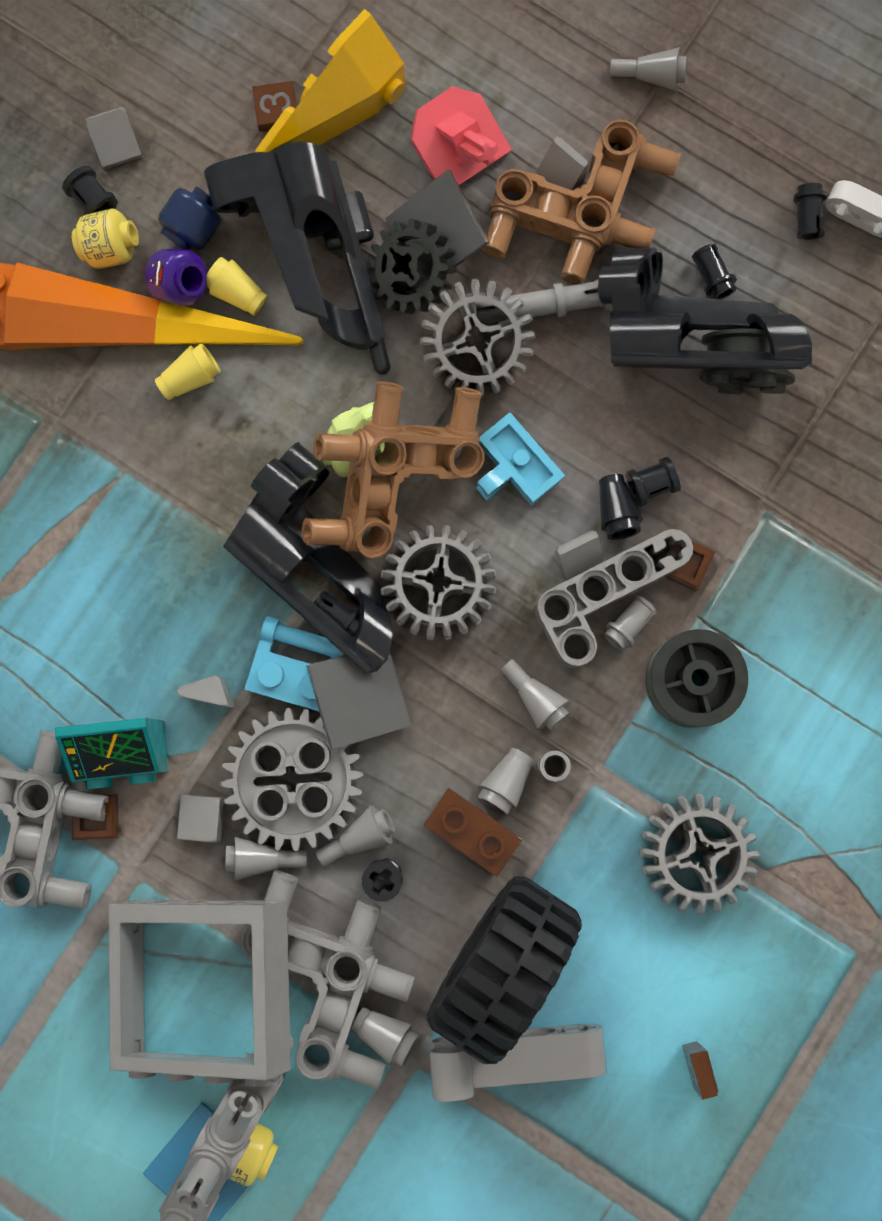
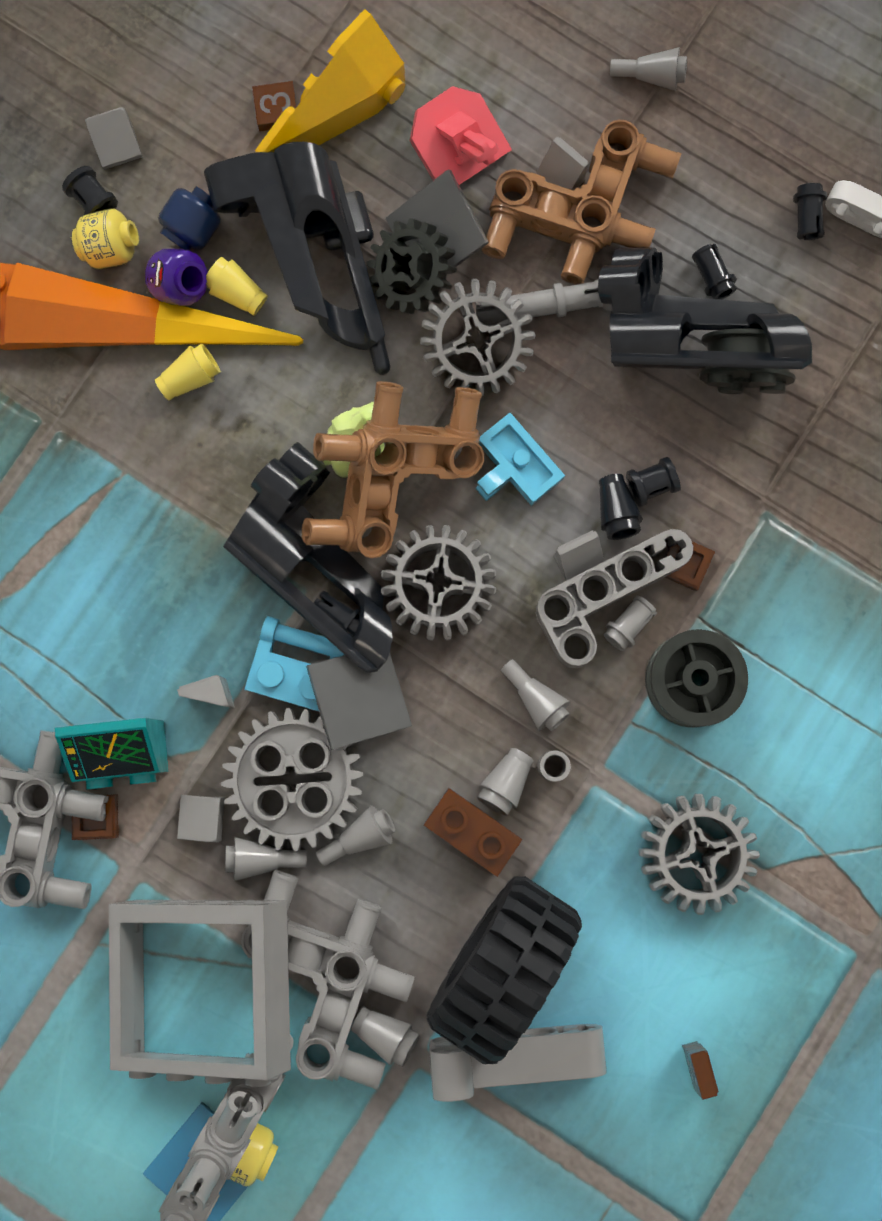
(369, 880): black bush -> none

